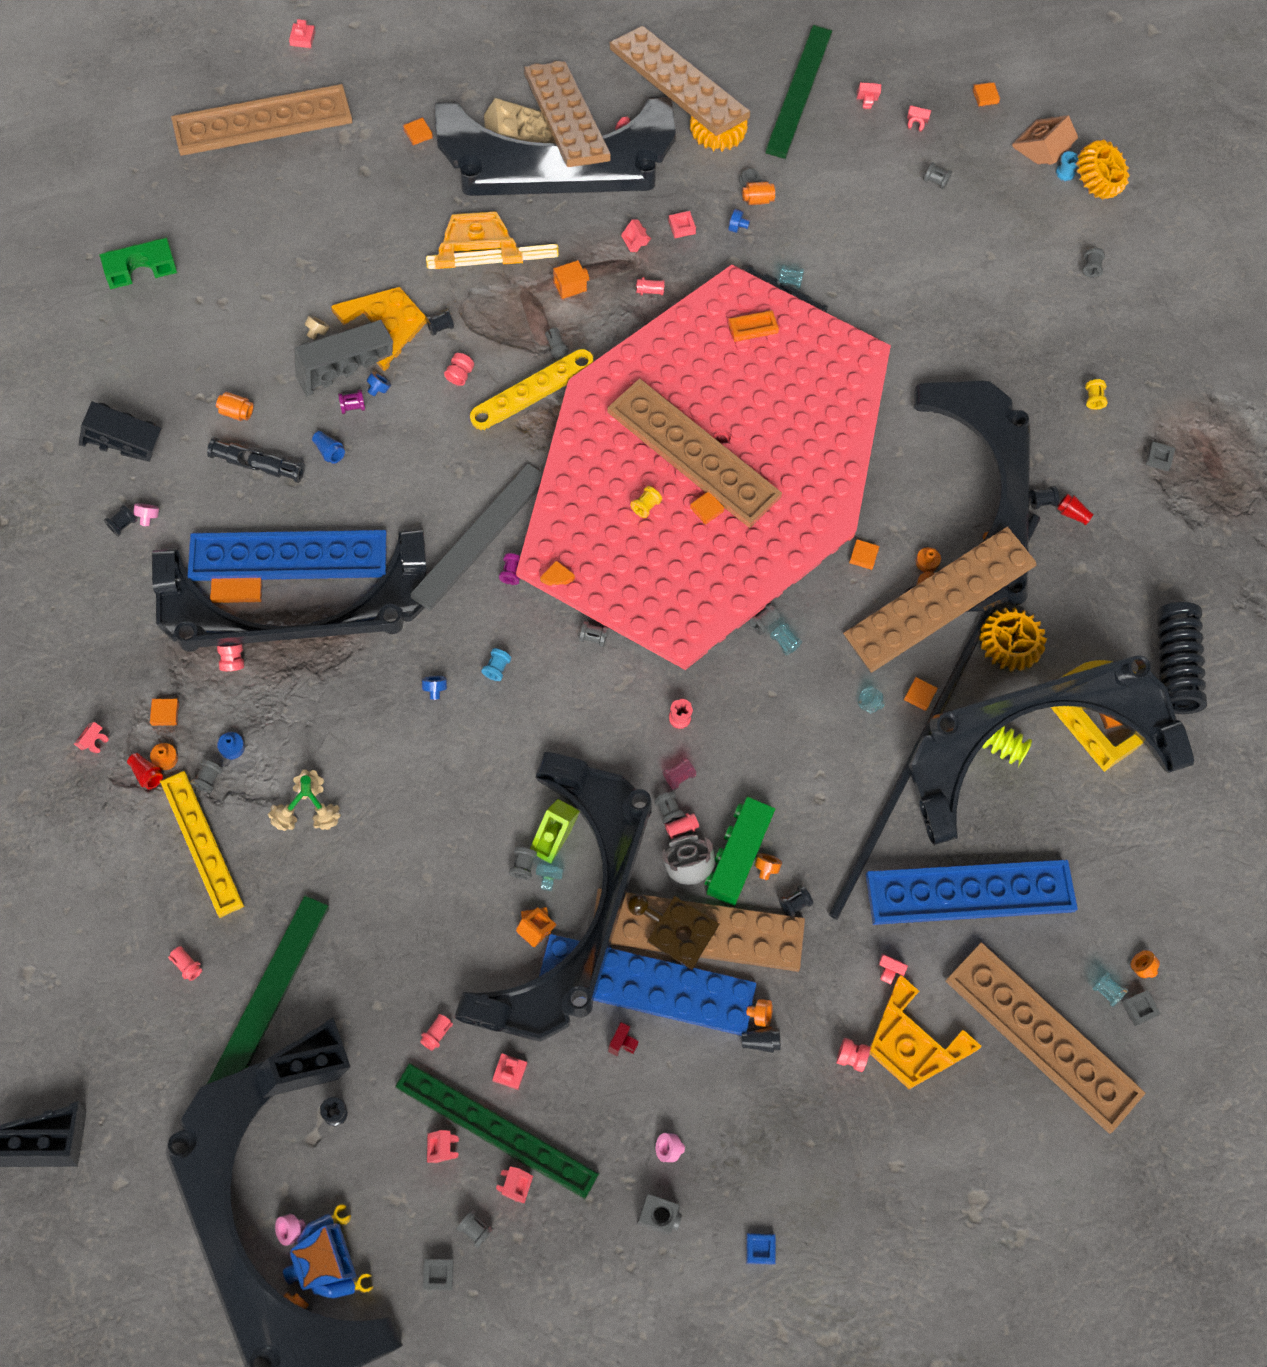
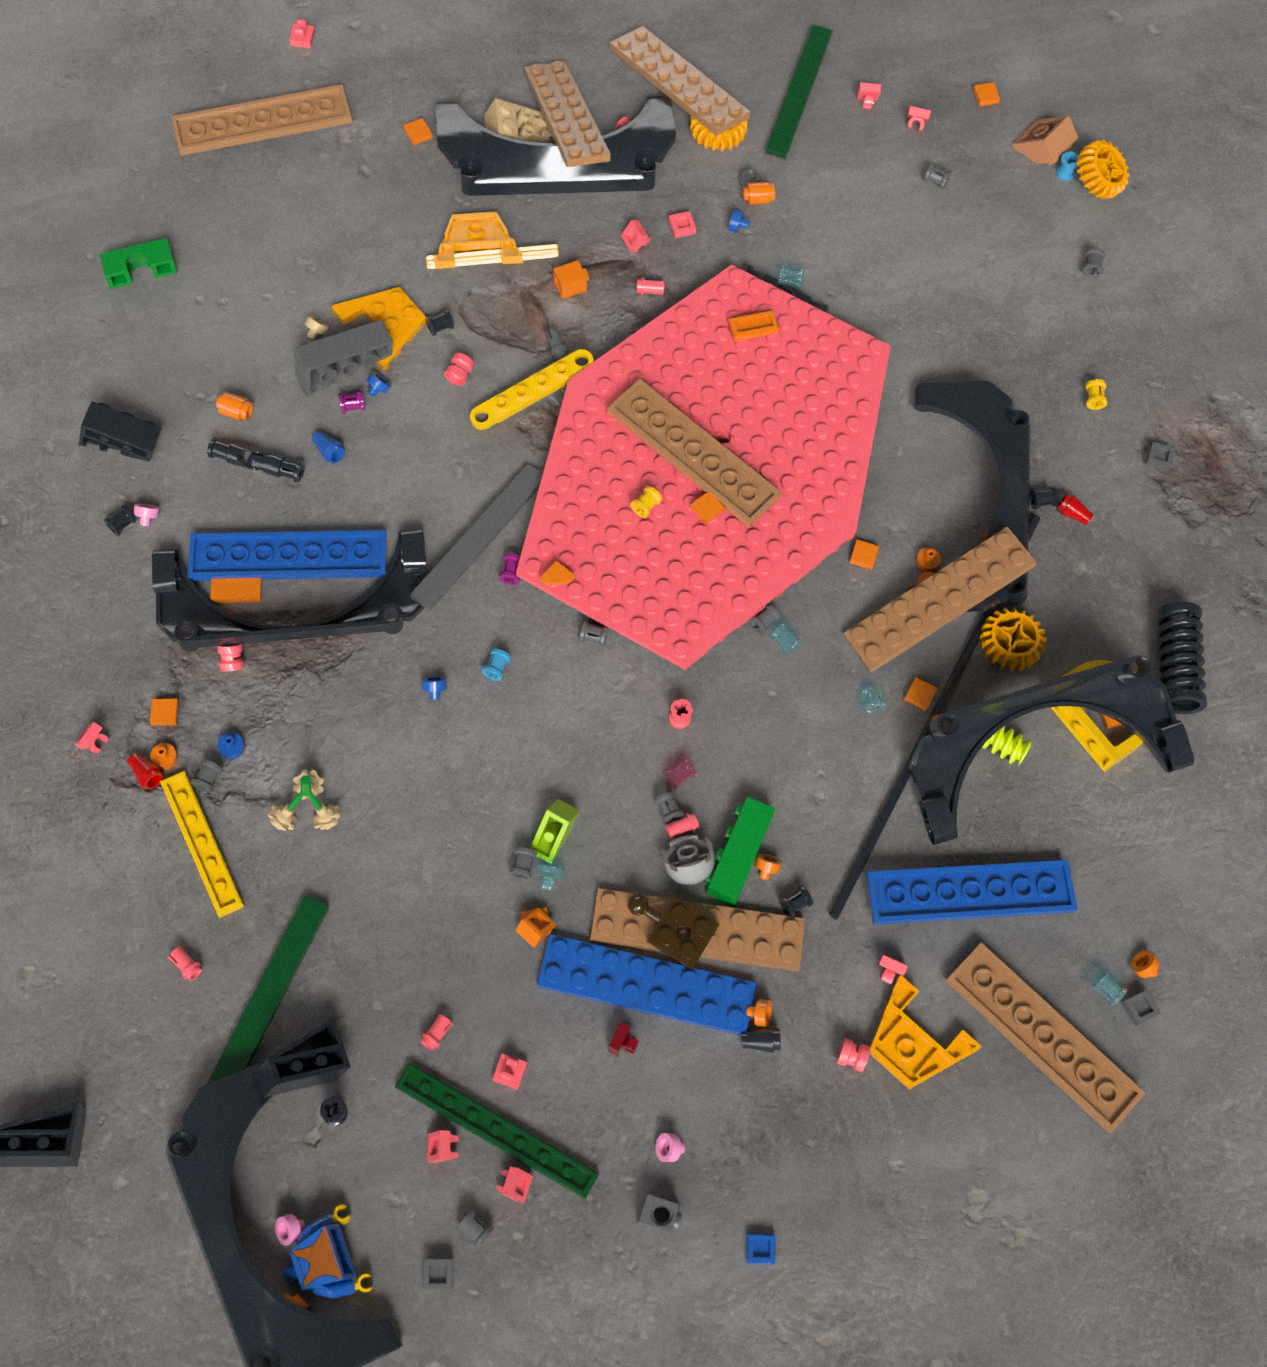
(544, 1004): black panel -> none

